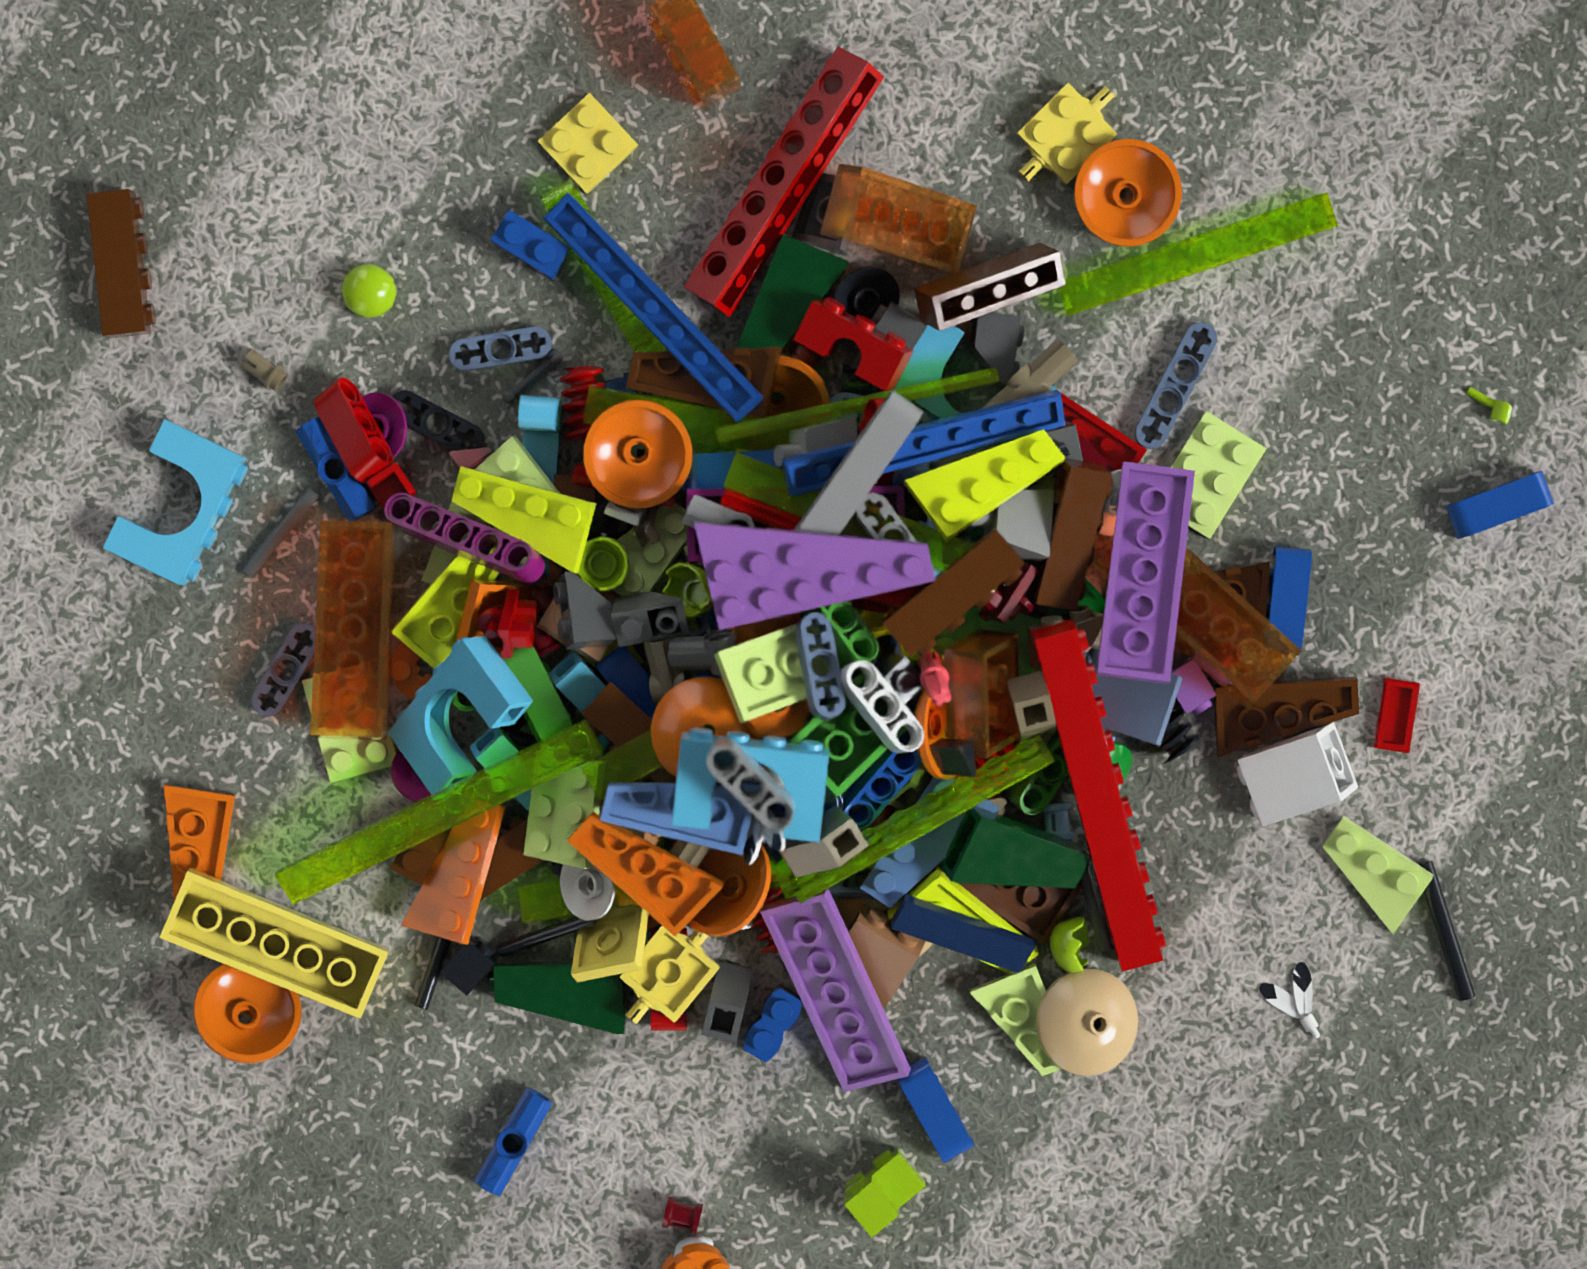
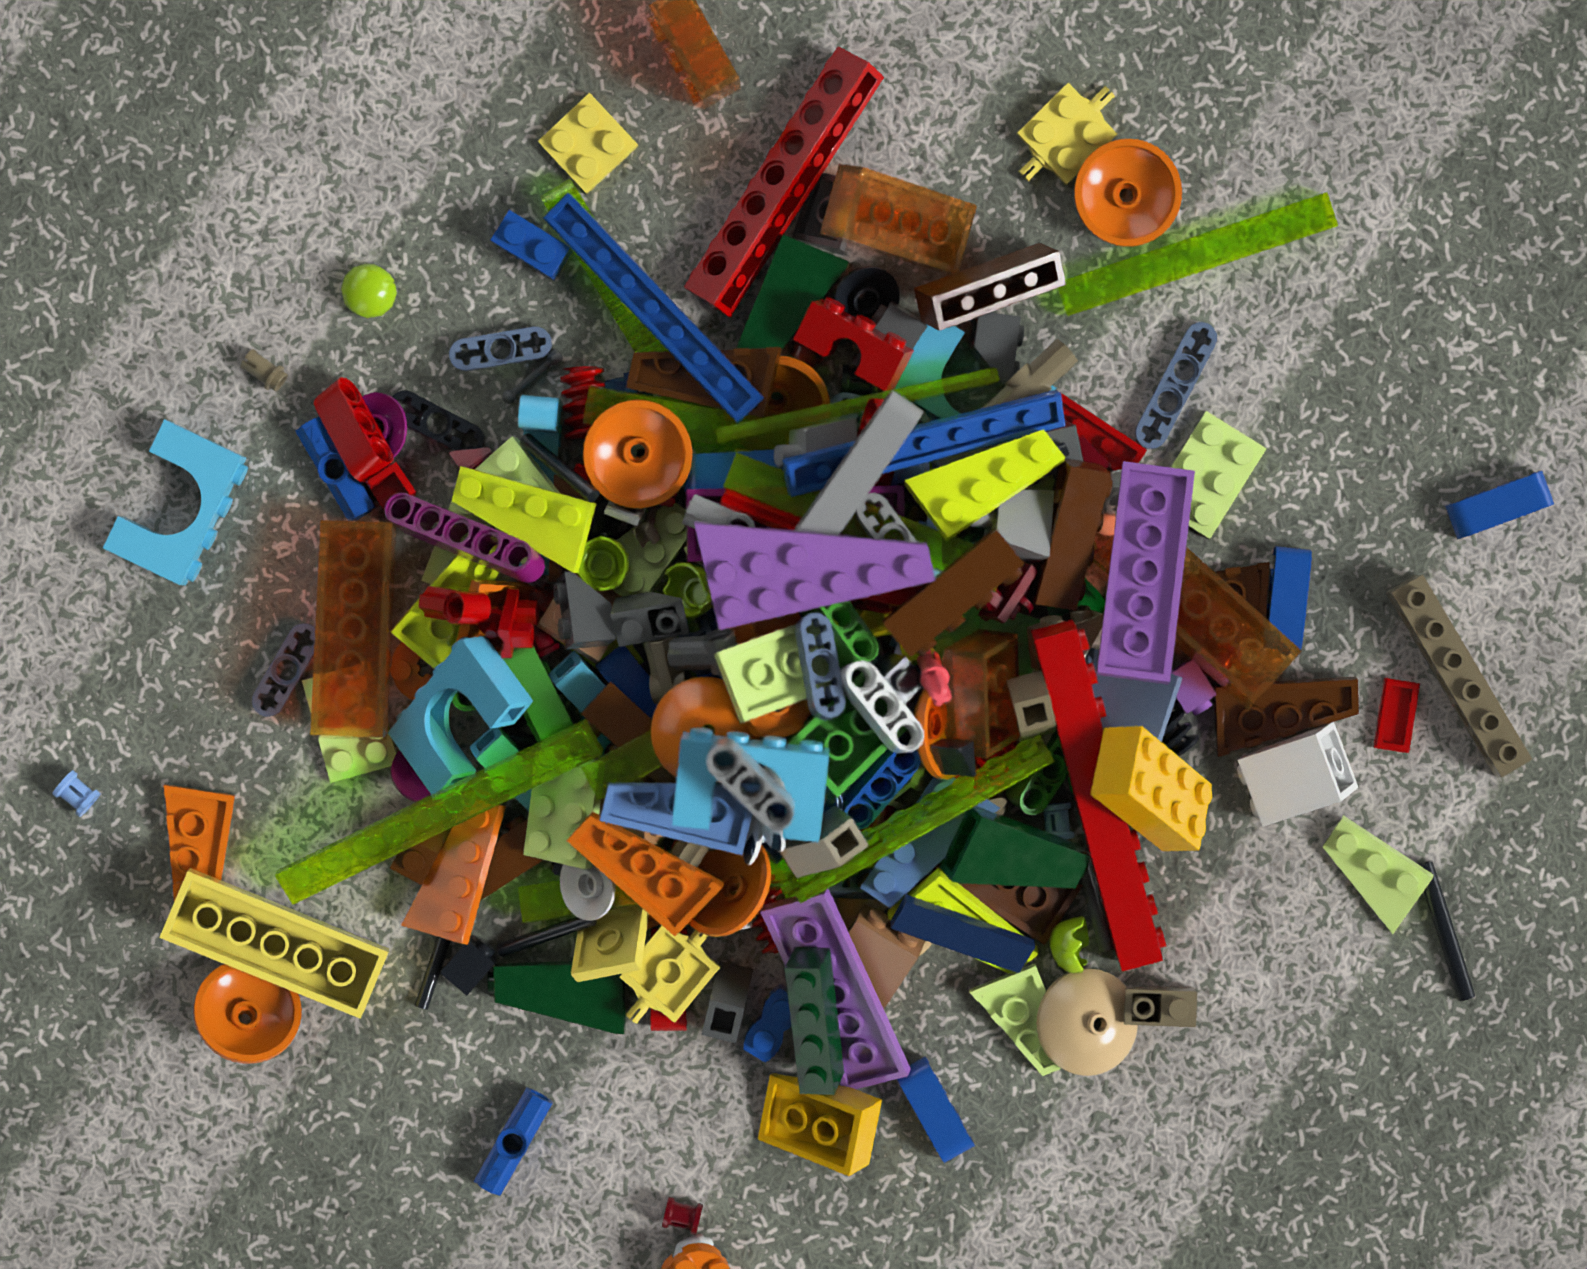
(65, 791): none -> light blue bush
(119, 263): reddish brown brick -> none
(280, 532): dark grey bar -> none
(455, 605): none -> red piece
(559, 467): none -> black bar
(814, 1020): none -> dark green brick
(818, 1127): none -> yellow slope
(882, 1191): lime brick -> none
(1151, 788): none -> yellow brick
(1160, 1006): none -> dark tan slope
(1300, 1003): white piece -> none
(1459, 676): none -> dark tan brick
(1501, 410): lime hand -> none

